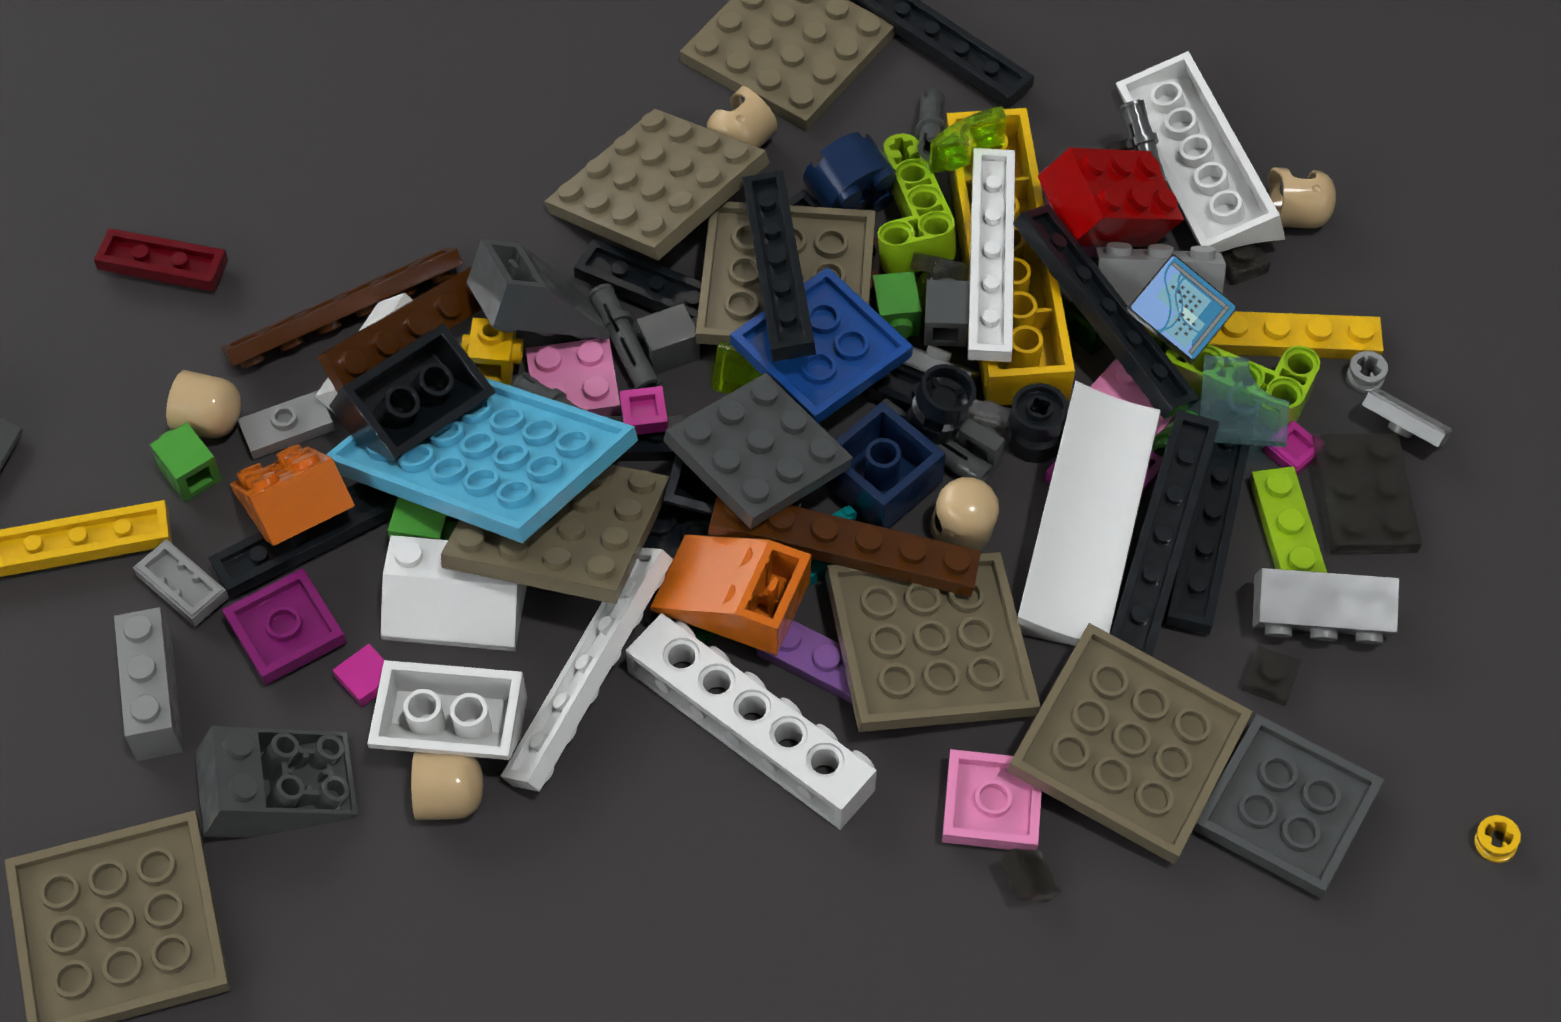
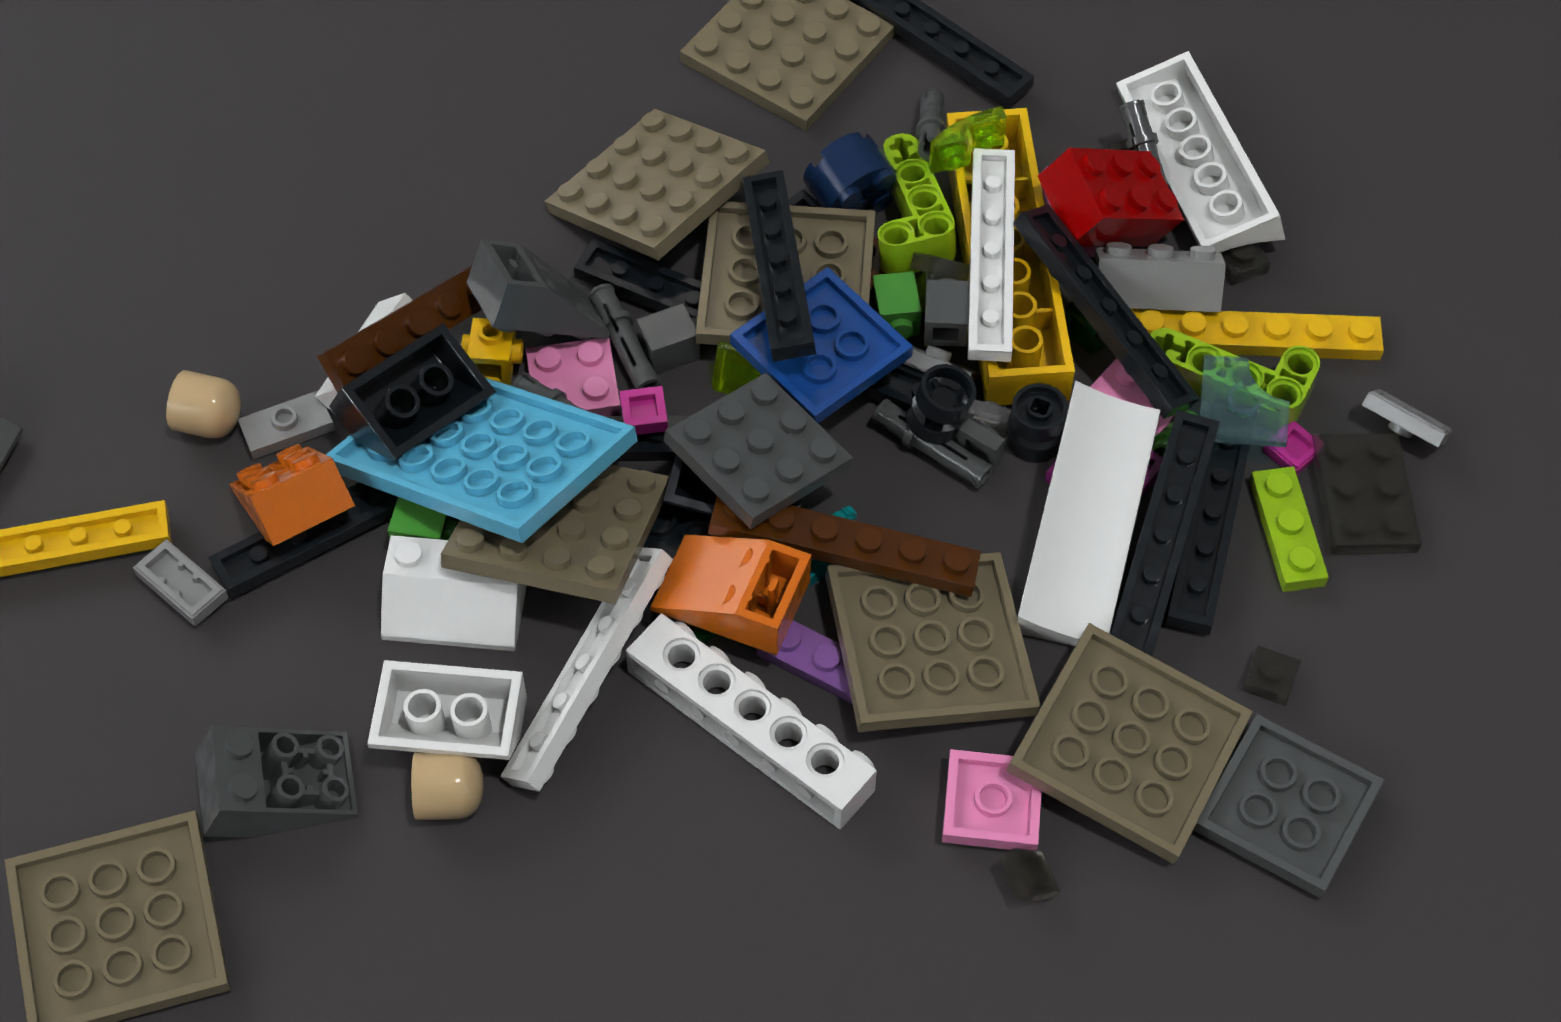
(148, 684): light grey brick -> none
(161, 259): dark red plate -> none
(185, 461): bright green brick -> none
(284, 626): magenta plate -> none
(327, 314): reddish brown plate -> none
(361, 674): dark pink tile -> none
(748, 122): tan helmet -> none
(889, 467): dark blue brick -> none
(966, 513): tan helmet -> none
(1181, 308): piece -> none
(1304, 201): tan helmet -> none
(1325, 605): light grey brick -> none
(1371, 361): light grey bush -> none
(1511, 835): yellow bush -> none

